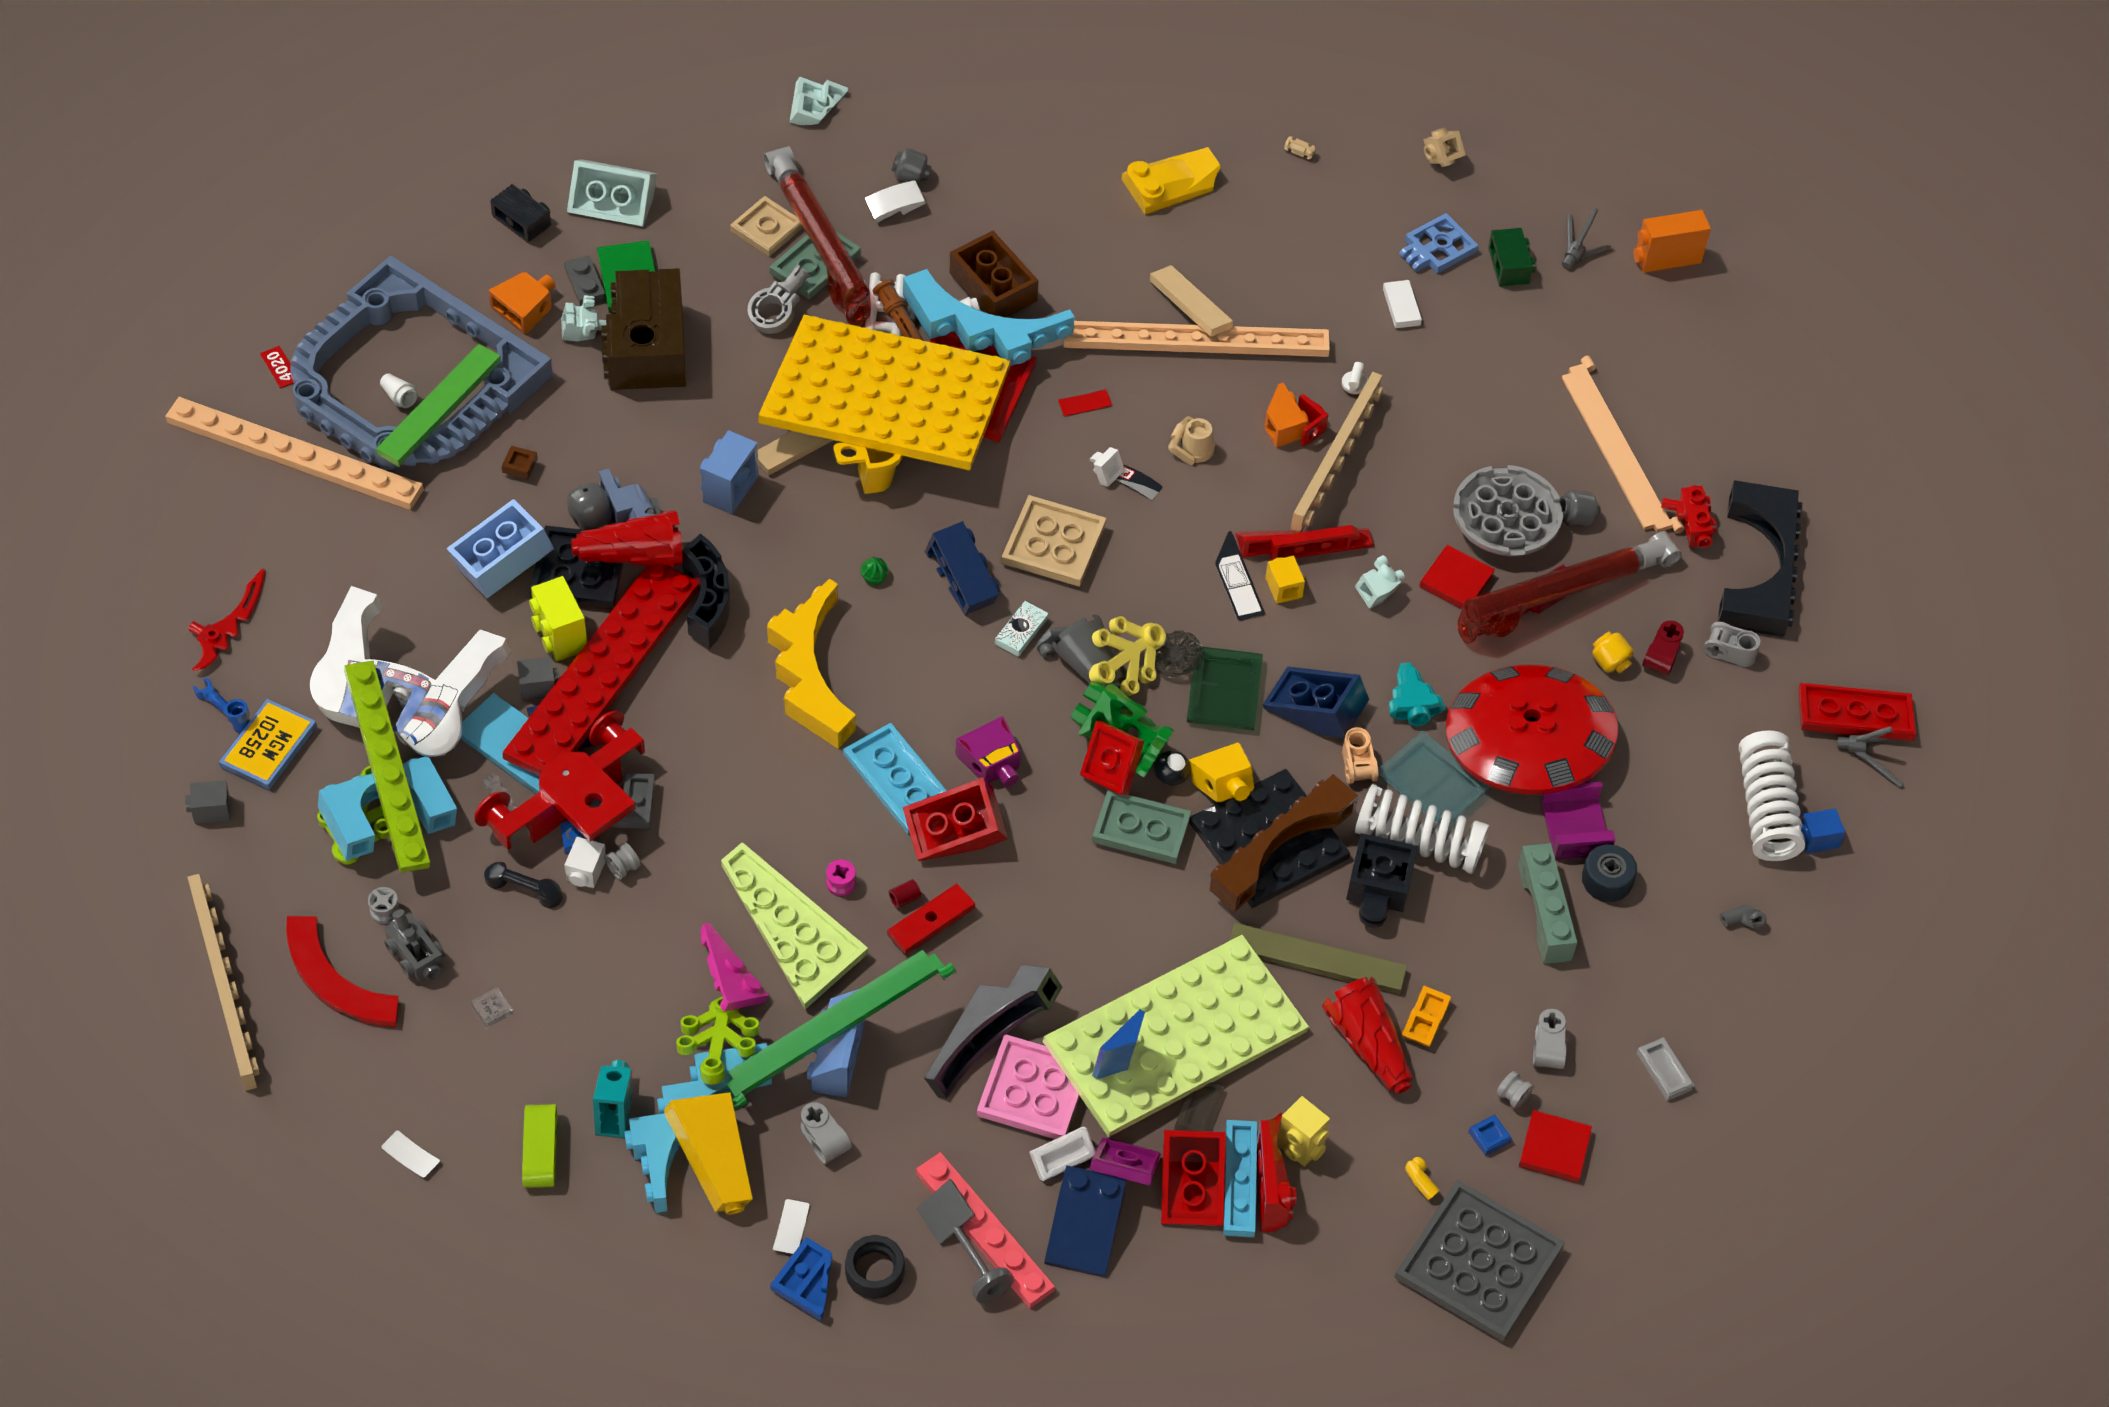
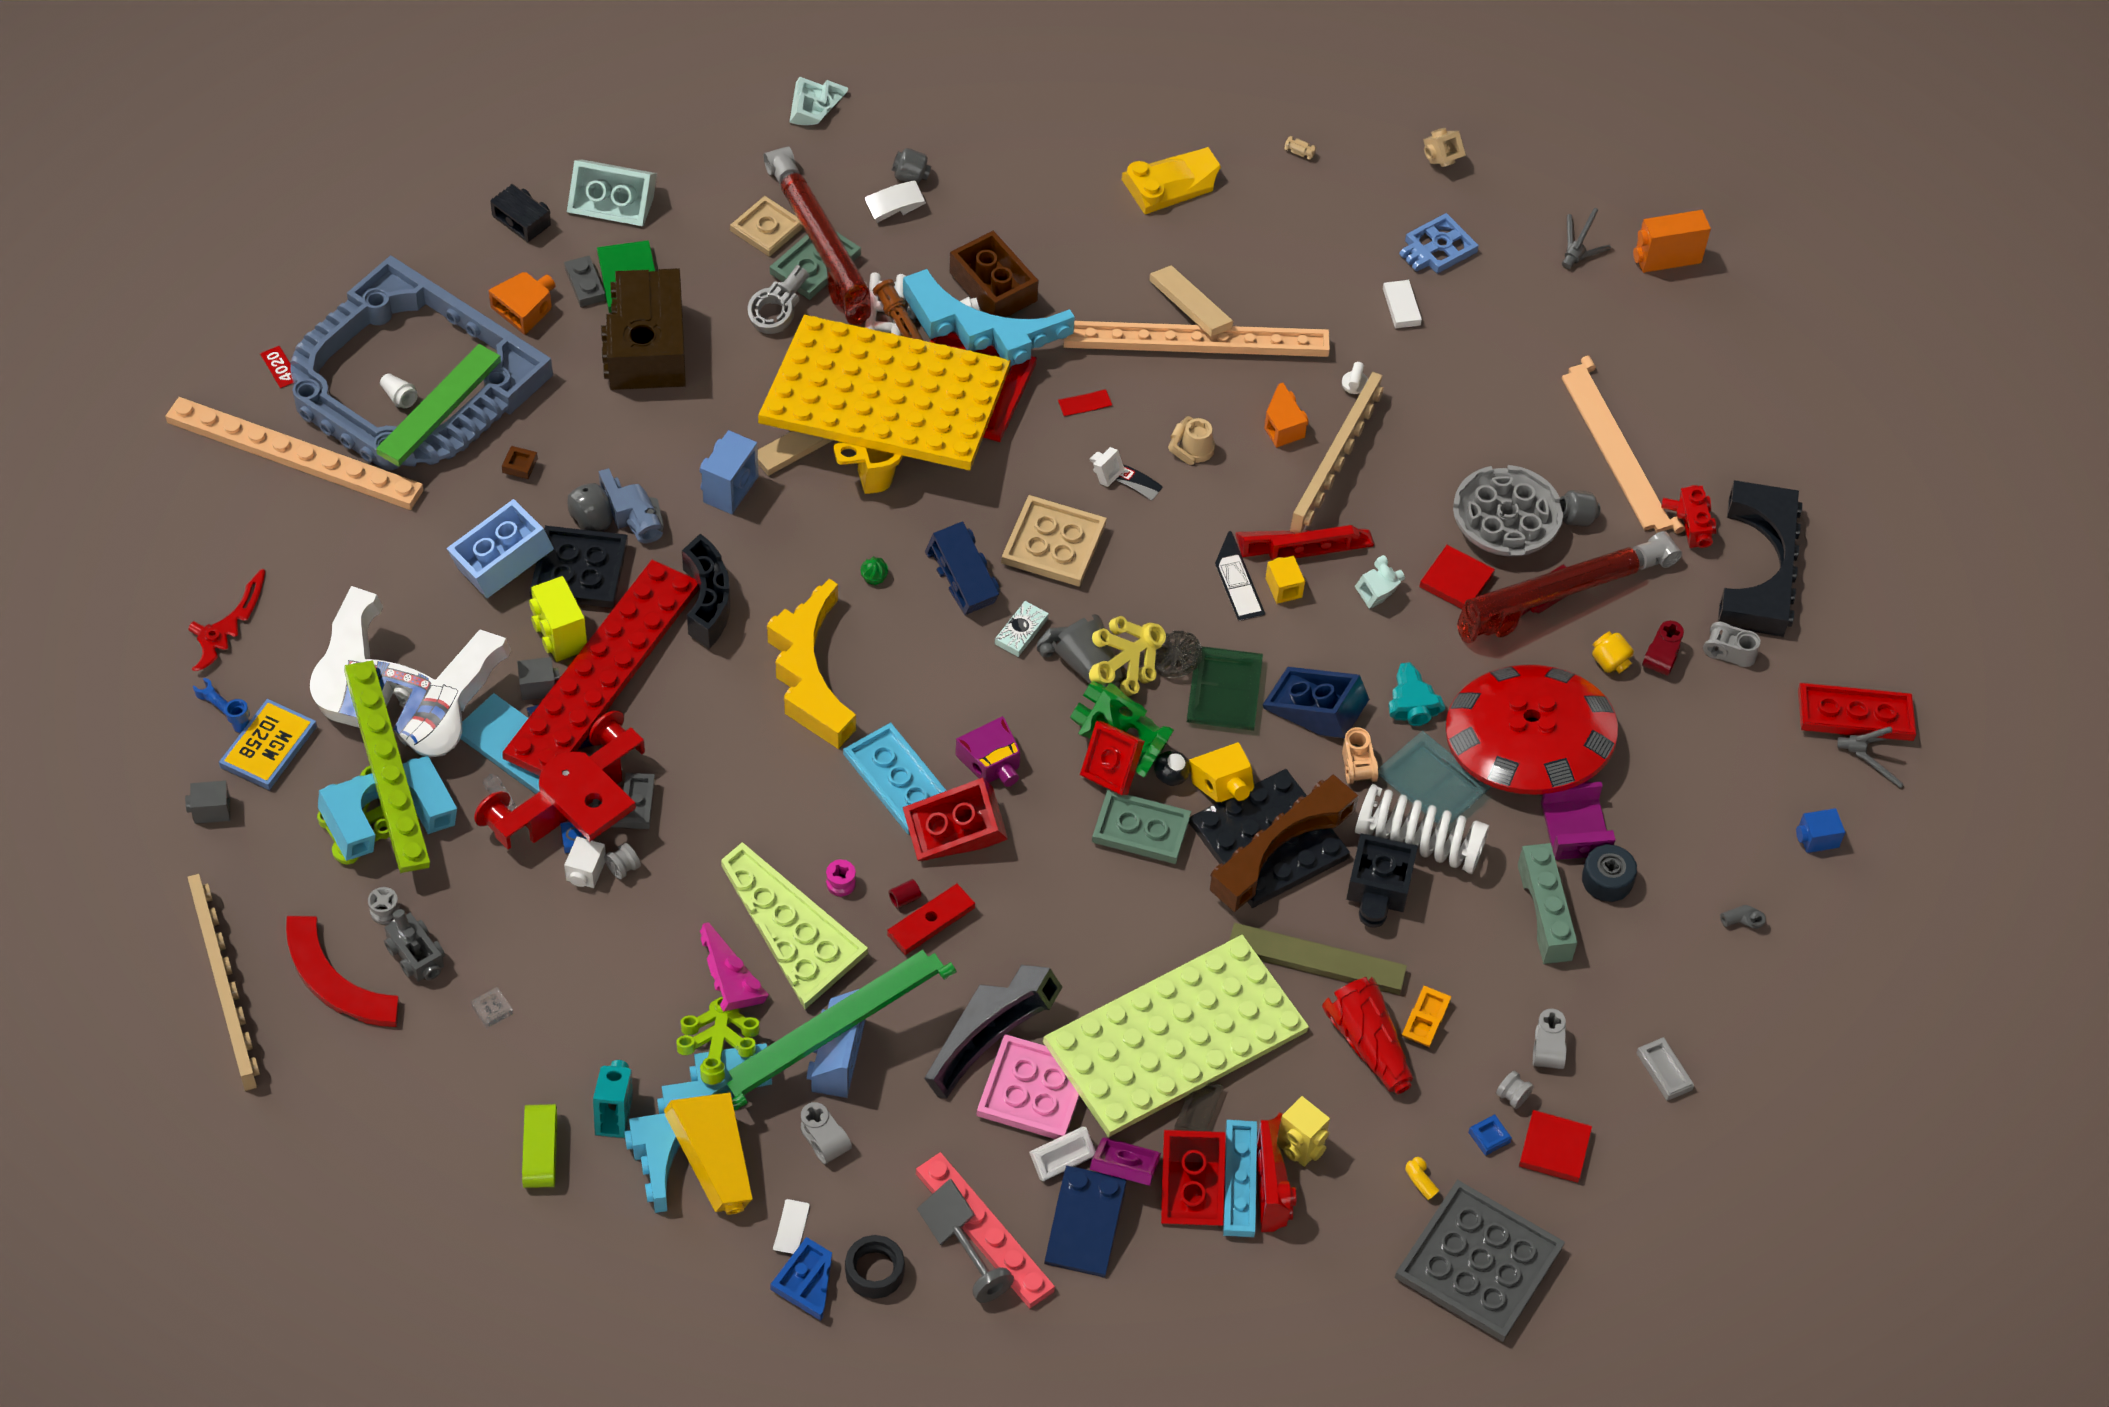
(410, 1154): white sticker -> none
(548, 890): black bar -> none
(580, 322): light aqua piece -> none
(636, 541): red cone -> none
(1118, 1050): blue slope -> none
(1316, 416): red bracket -> none
(1511, 257): dark green brick -> none
(1755, 796): white piece -> none

